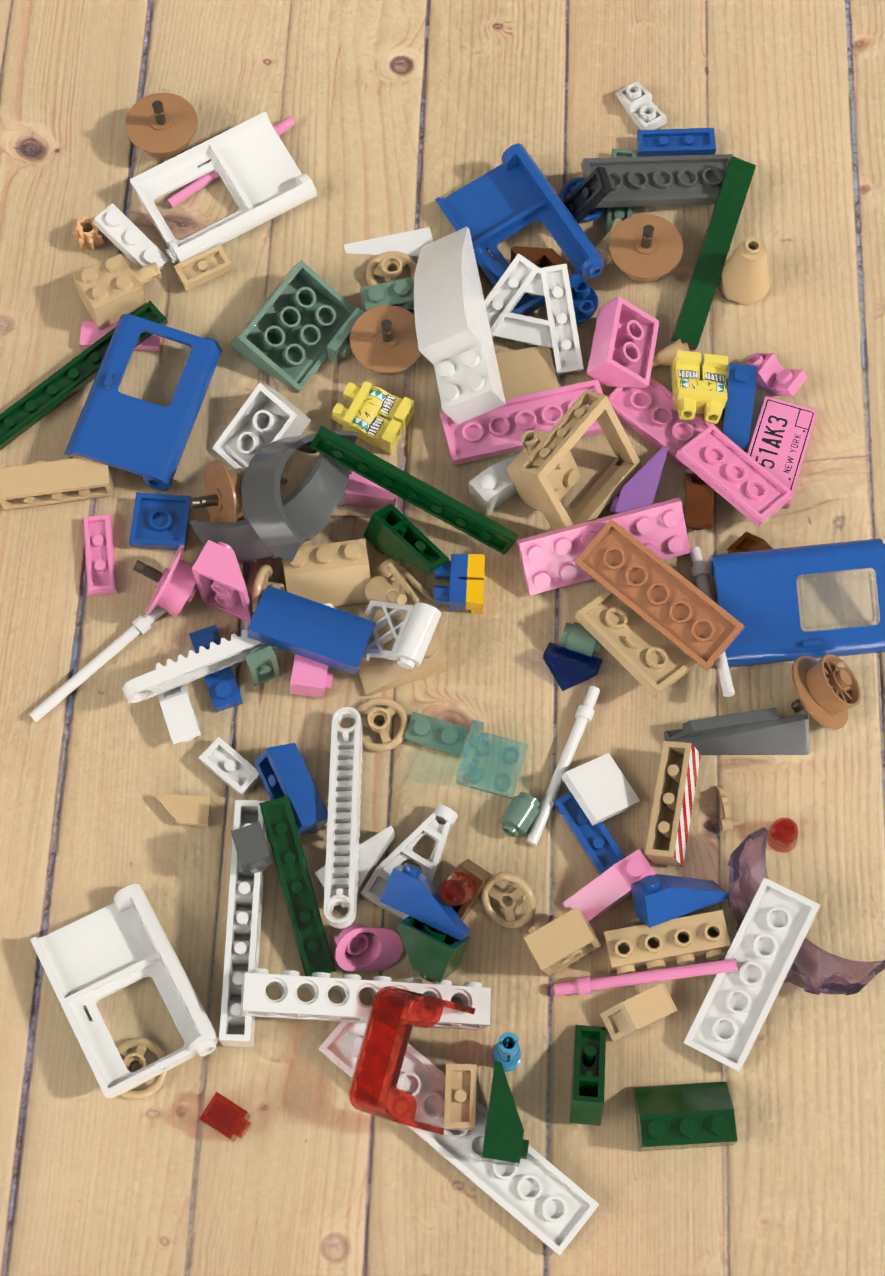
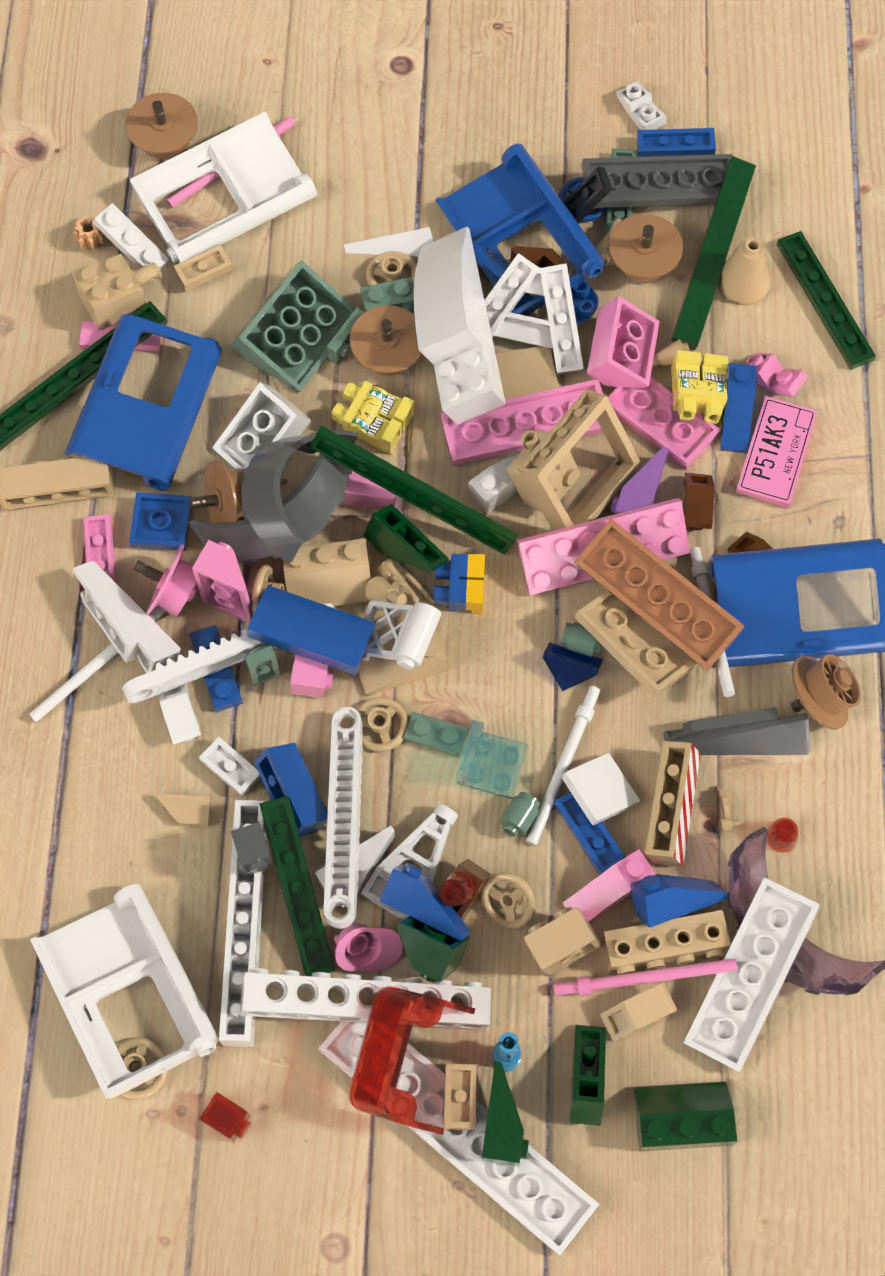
(123, 620): none -> white wedge
(734, 475): bright pink tile -> none
(826, 300): none -> dark green tile

